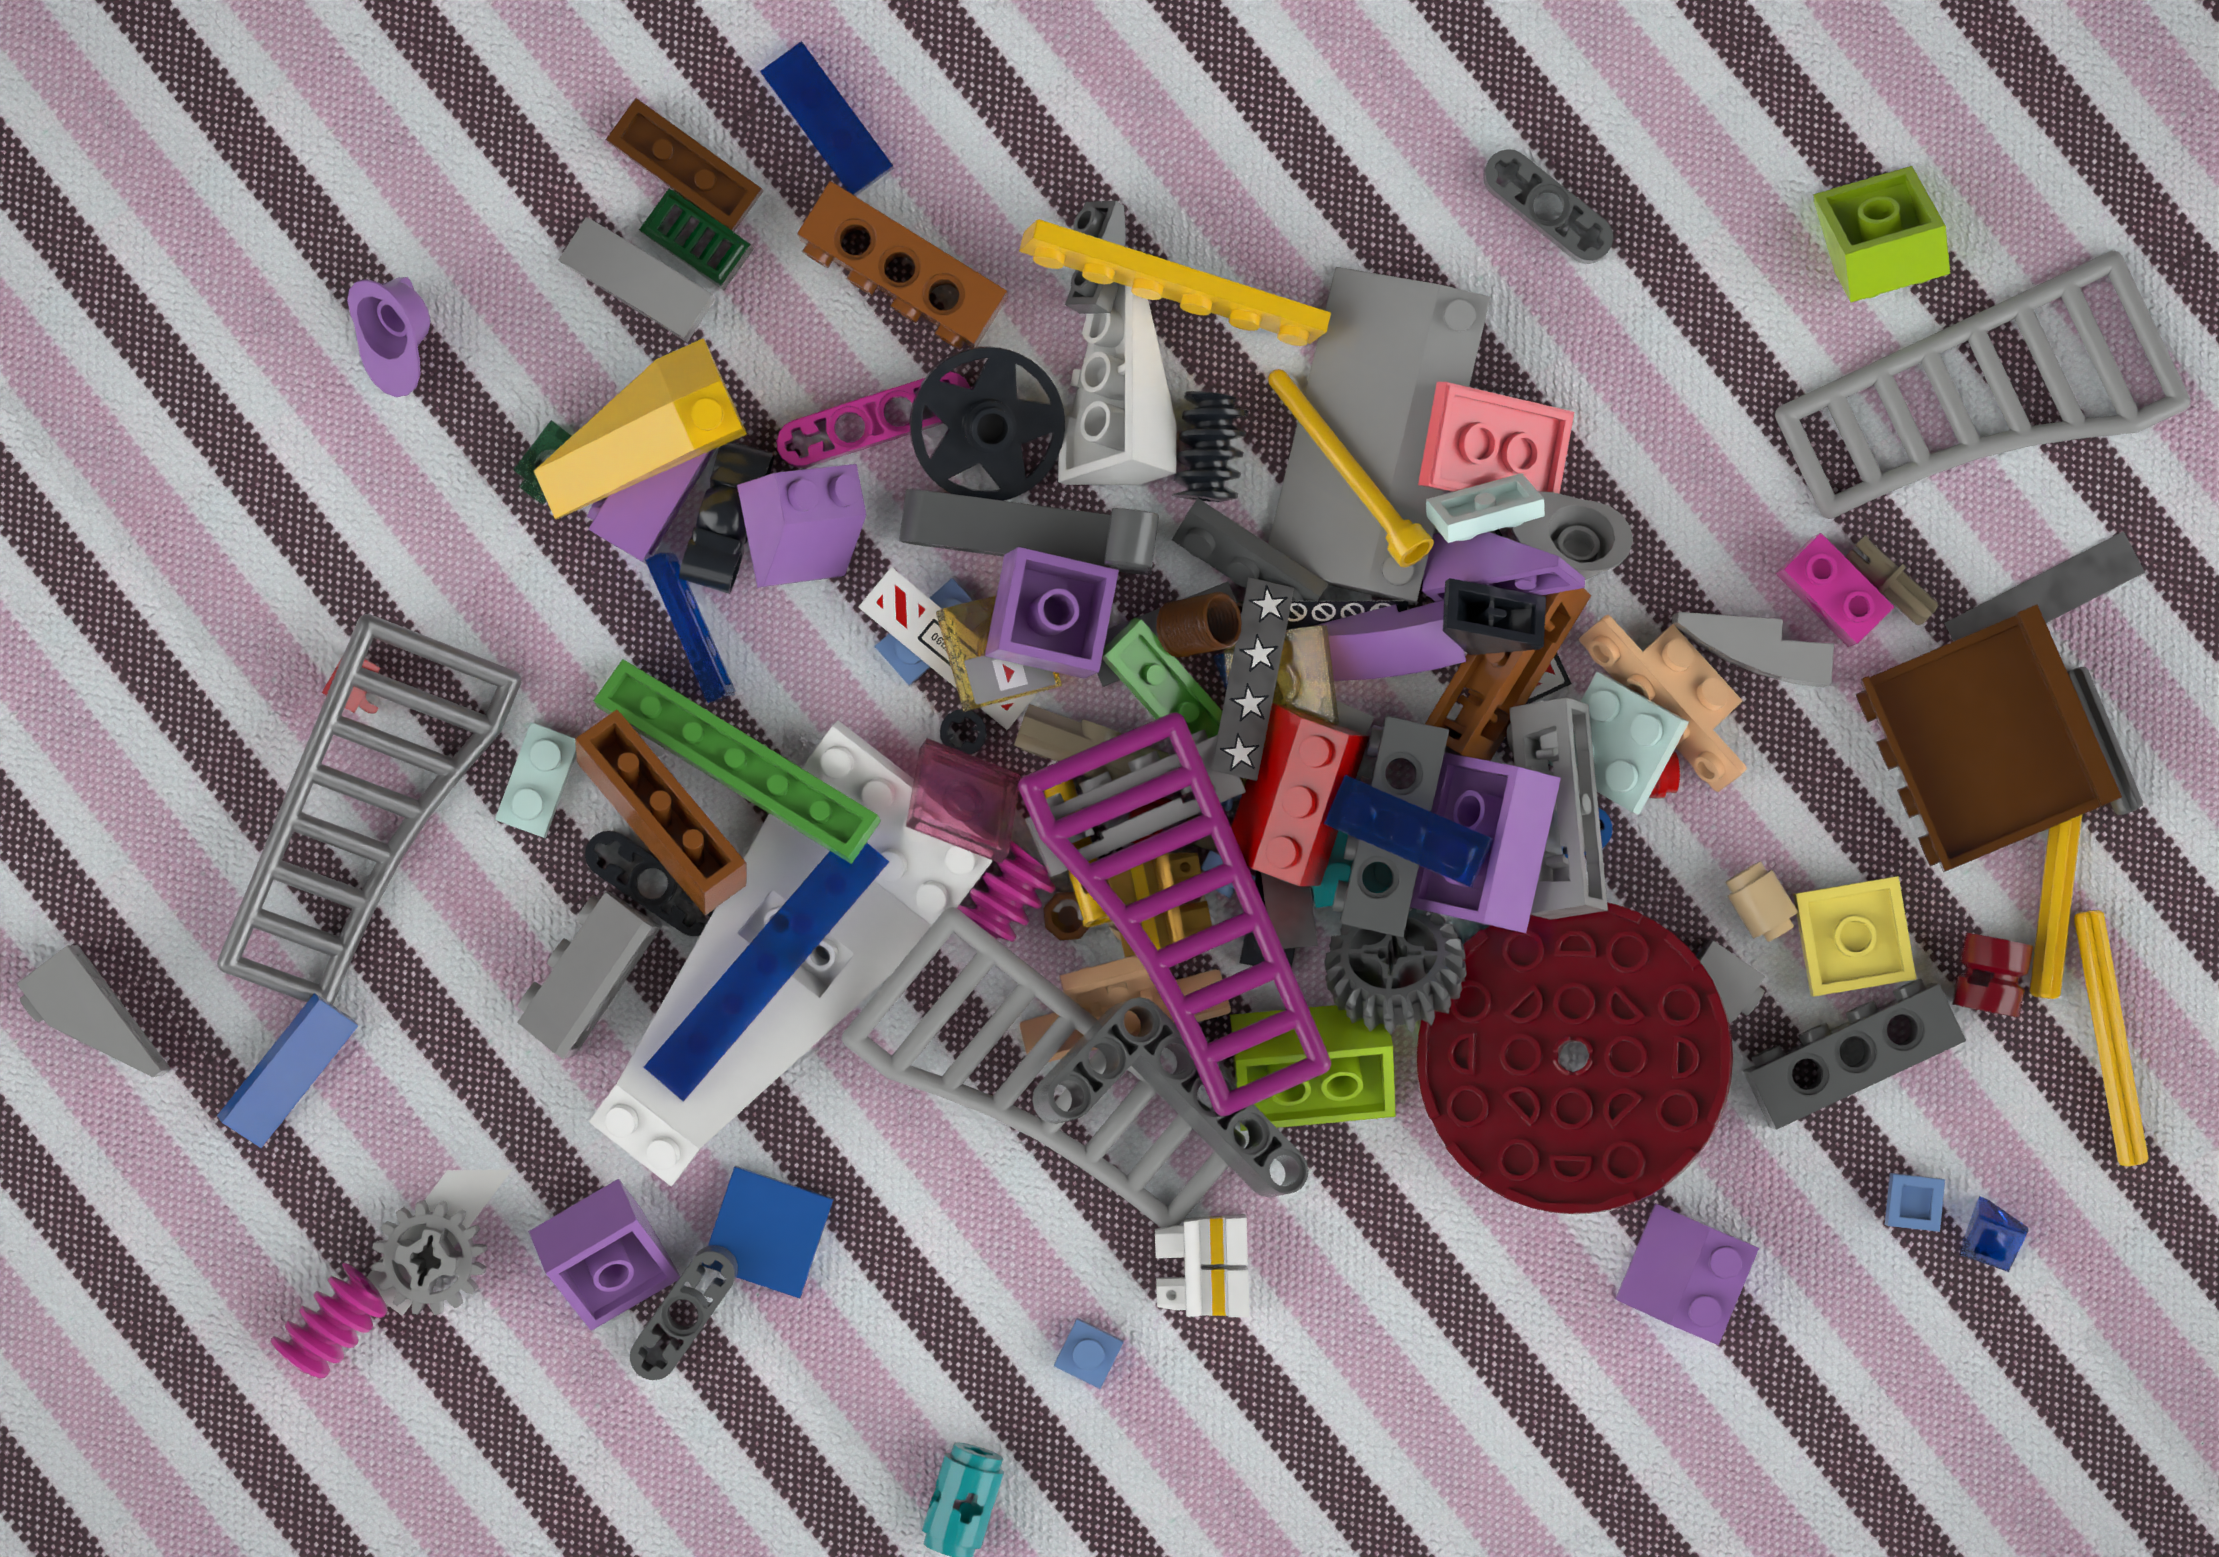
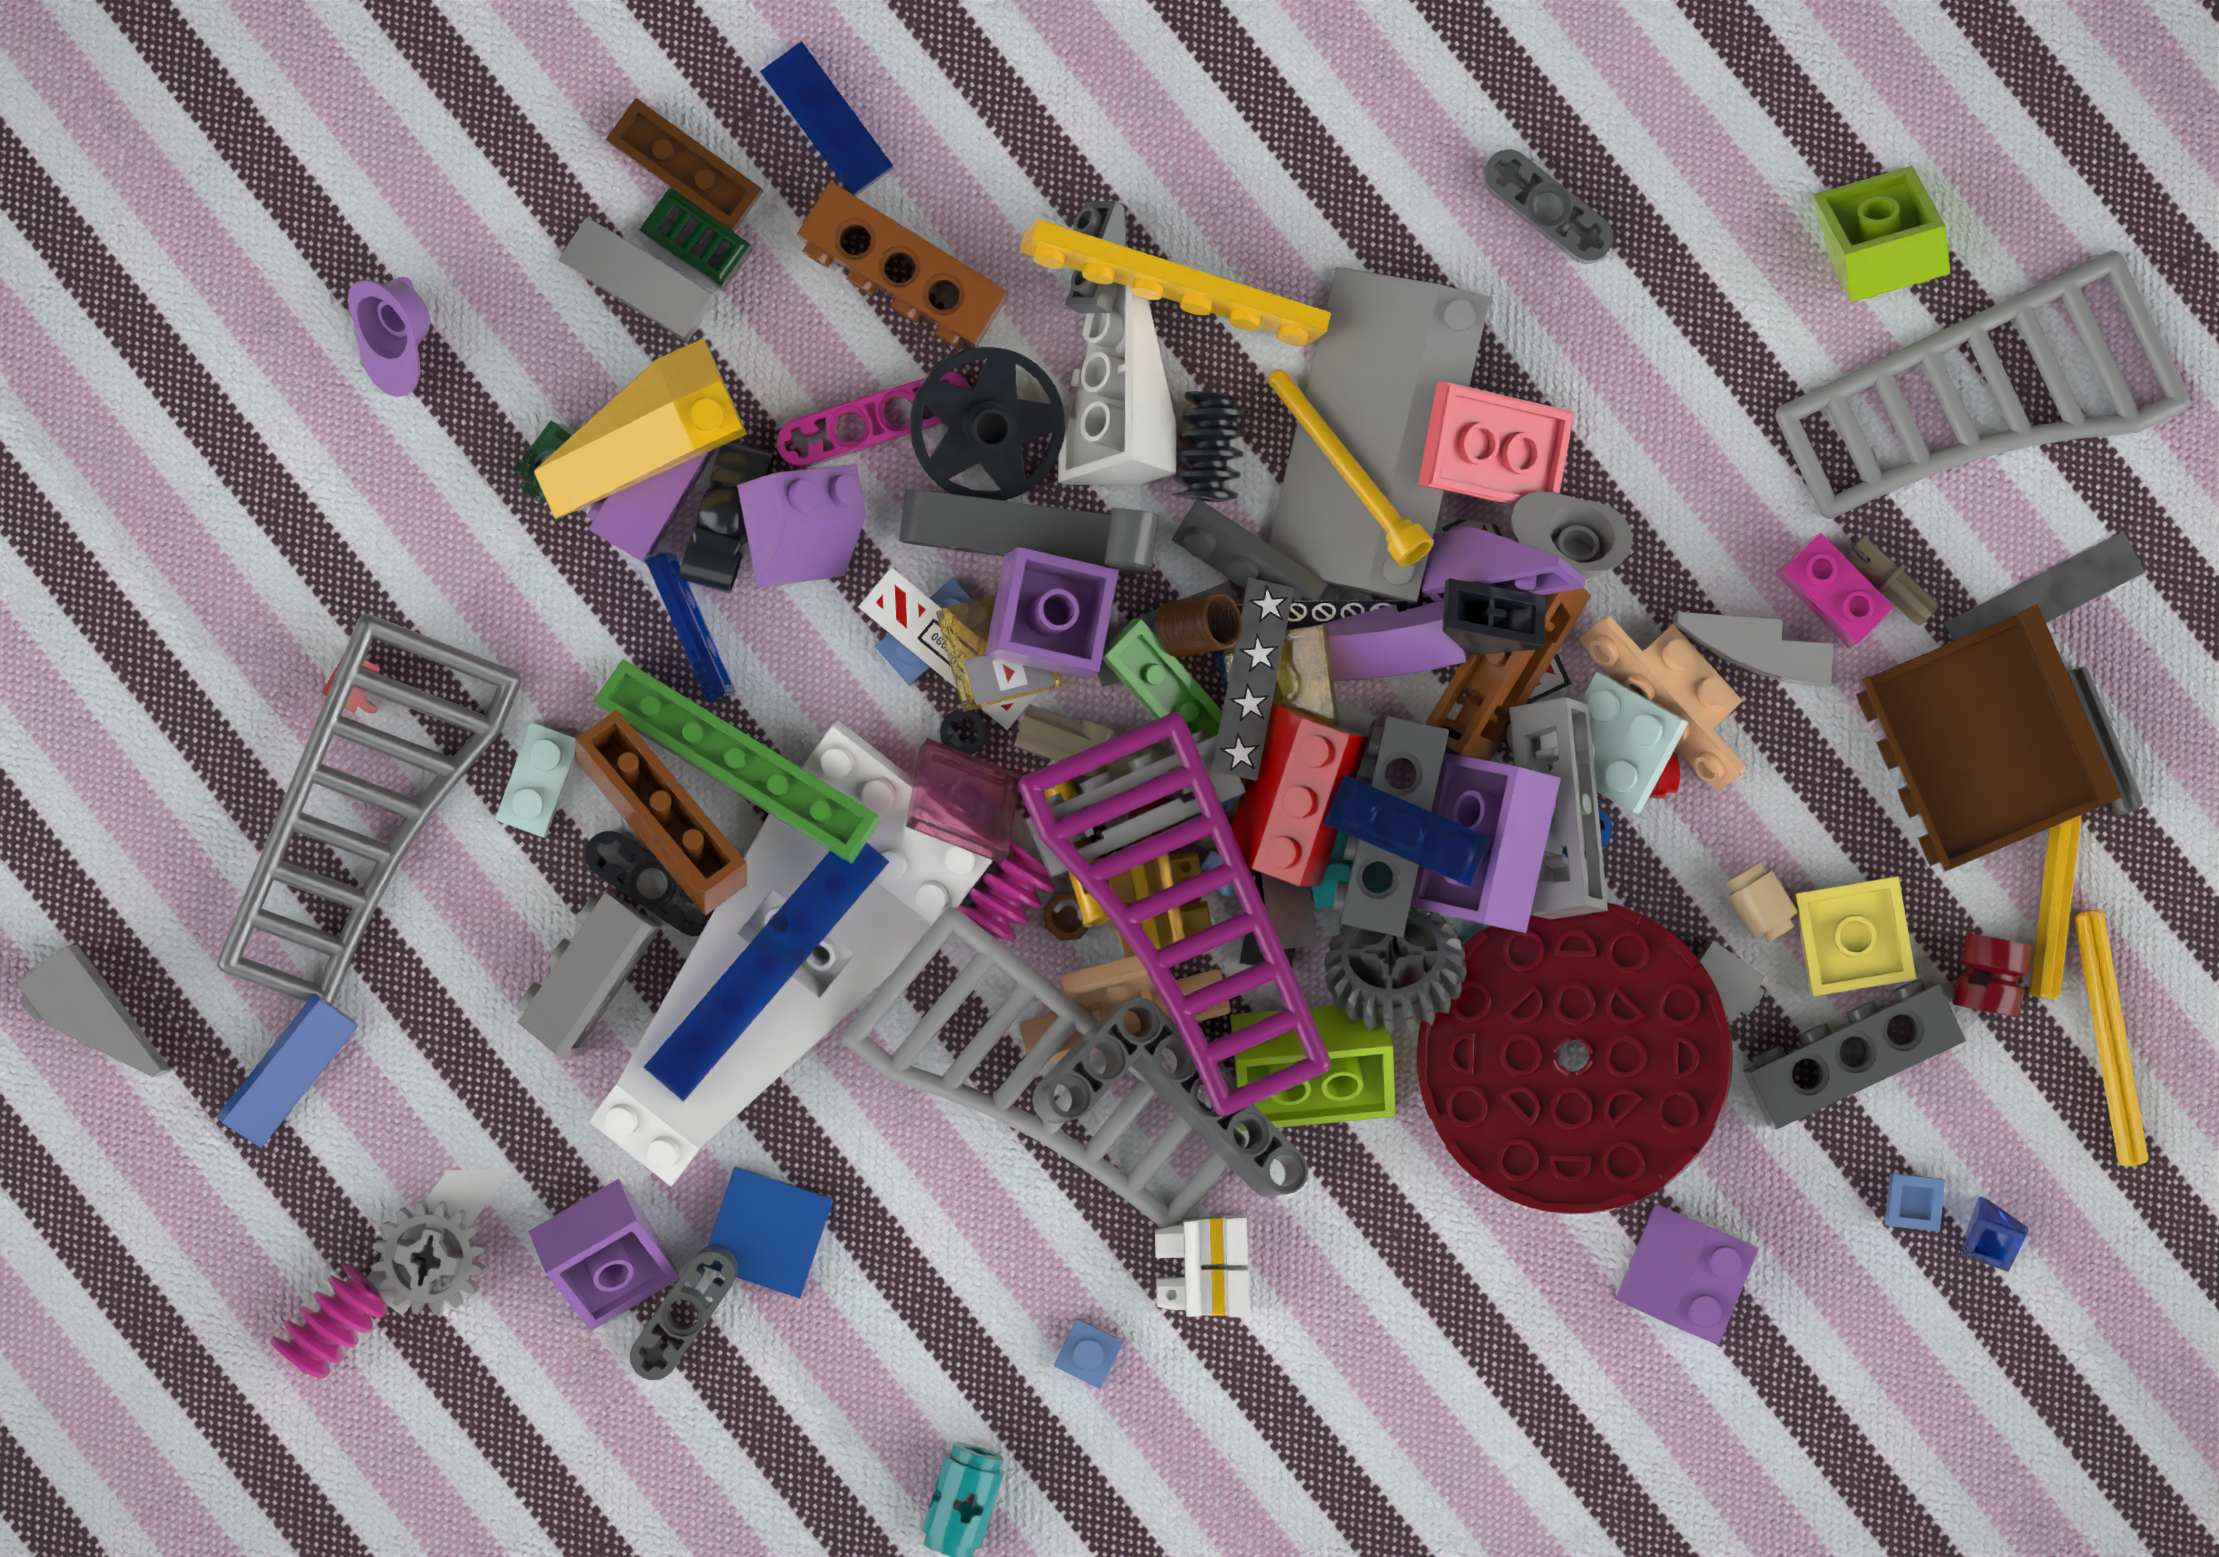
(1485, 508): light aqua plate -> none

